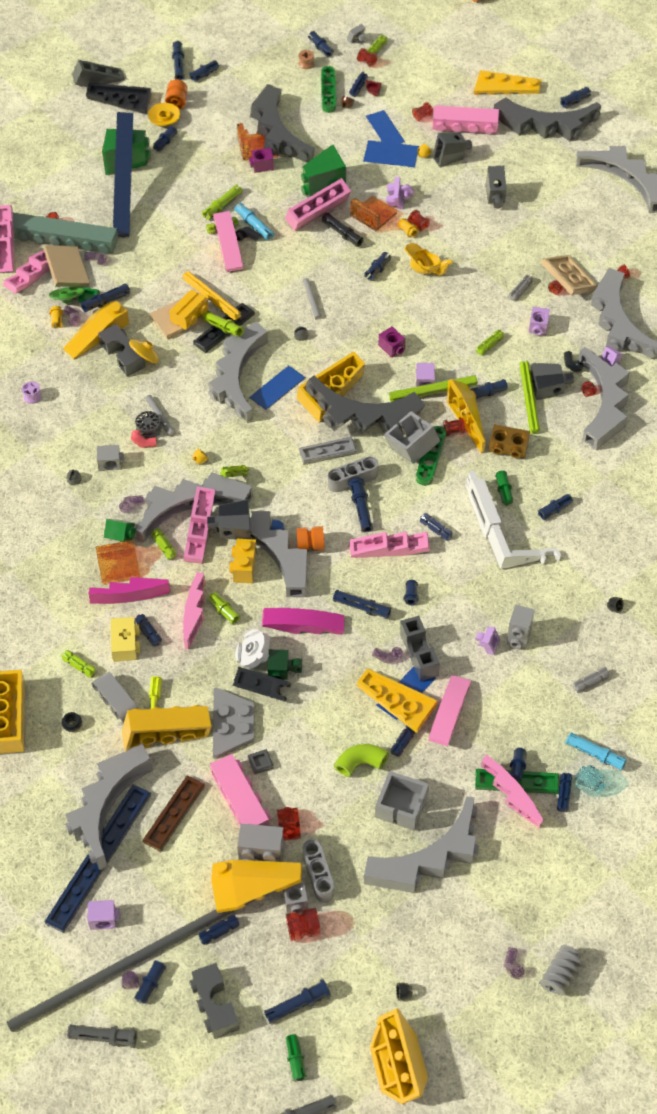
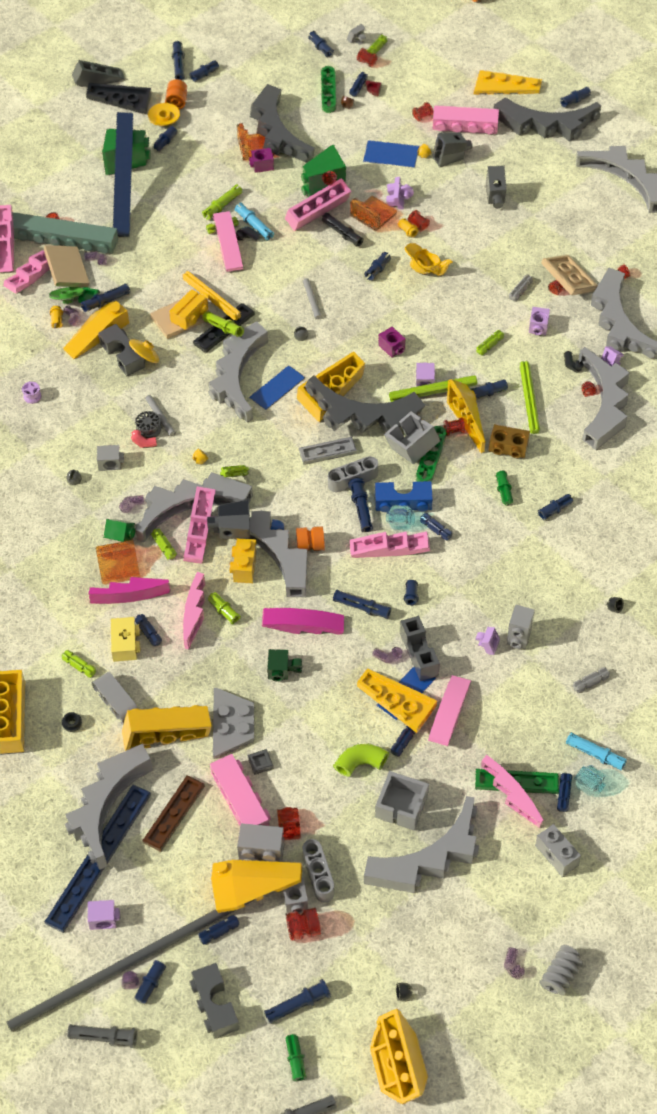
(155, 690): neon yellow axle -> none
(253, 649): white plate -> none
(260, 683): black plate -> none
(306, 59): nougat wheel -> none
(329, 177): none -> clear red hinge
(384, 127): blue piece -> none
(400, 517): none -> clear light blue head
(418, 499): none -> blue arch
(490, 525): white hinge -> none
(518, 763): dark blue axle -> none
(549, 379): dark grey torso -> none
(557, 850): none -> light grey brick

